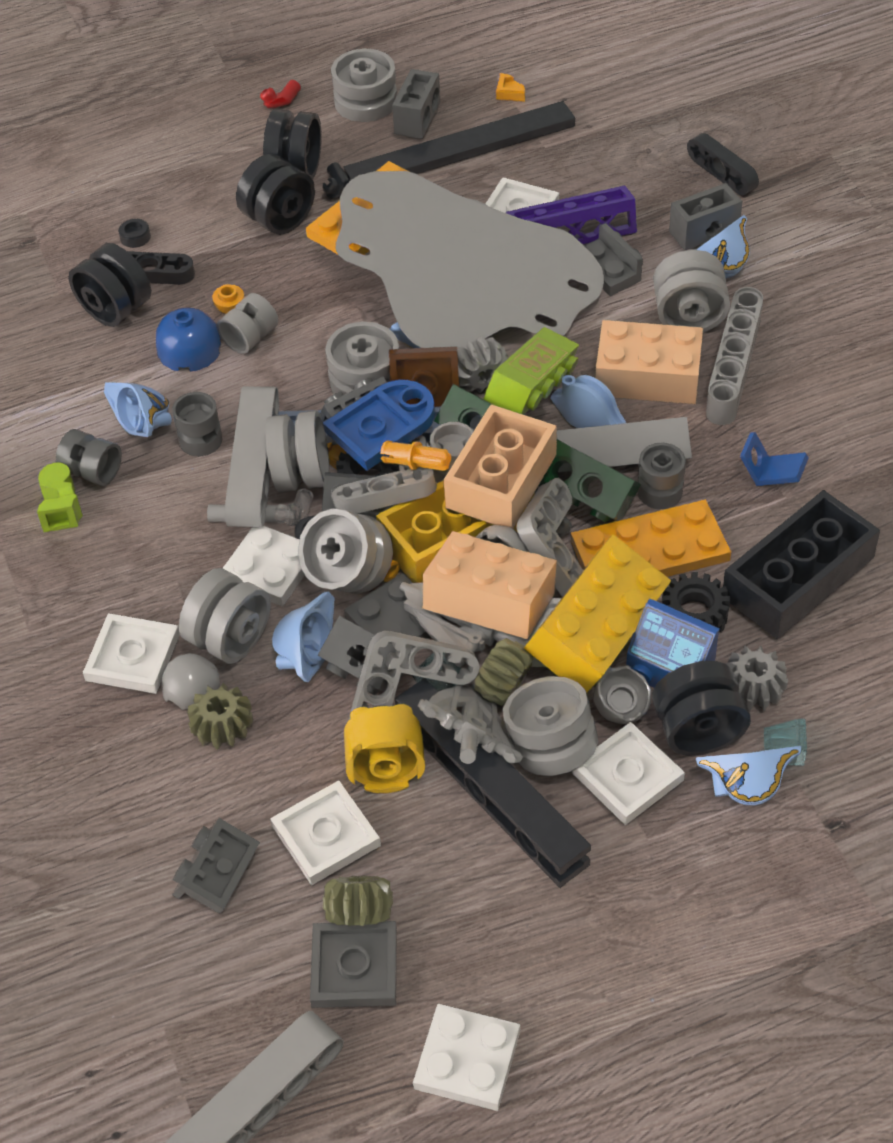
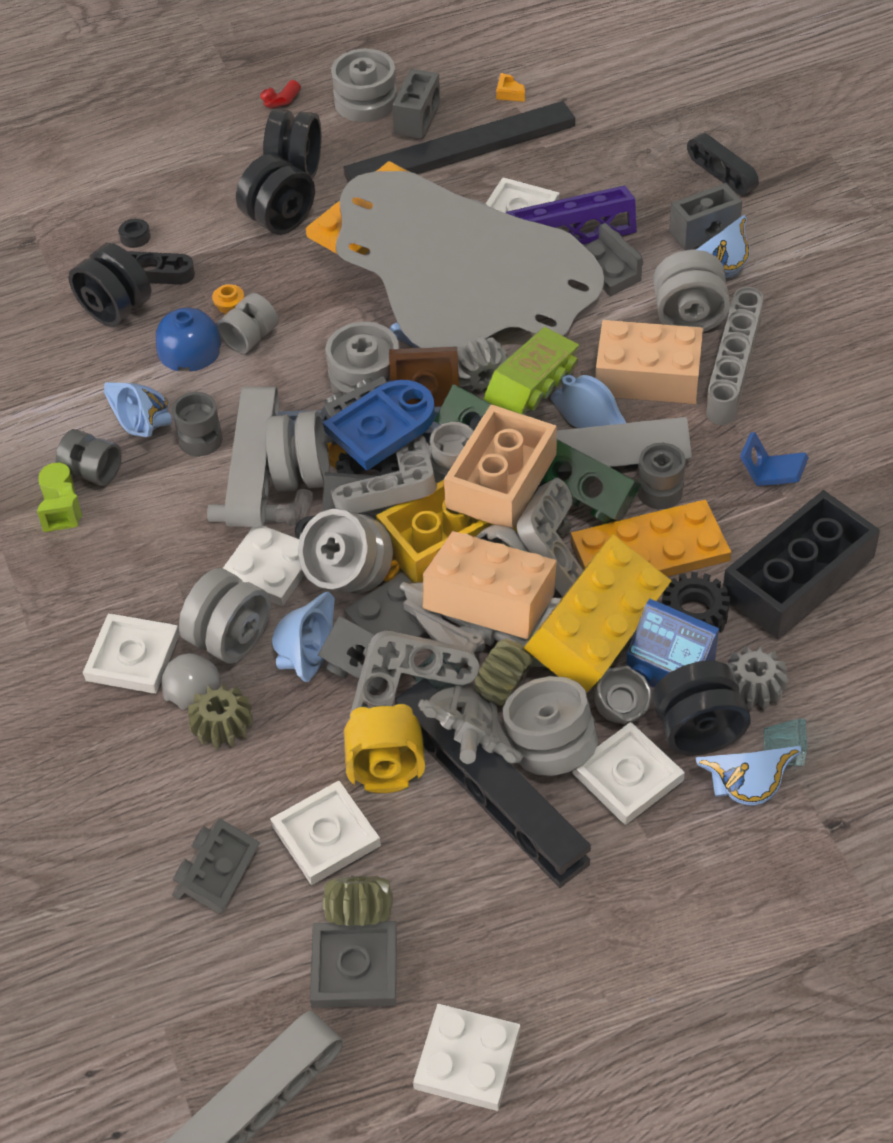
(338, 181): black arm -> none
(415, 455): light orange axle -> none

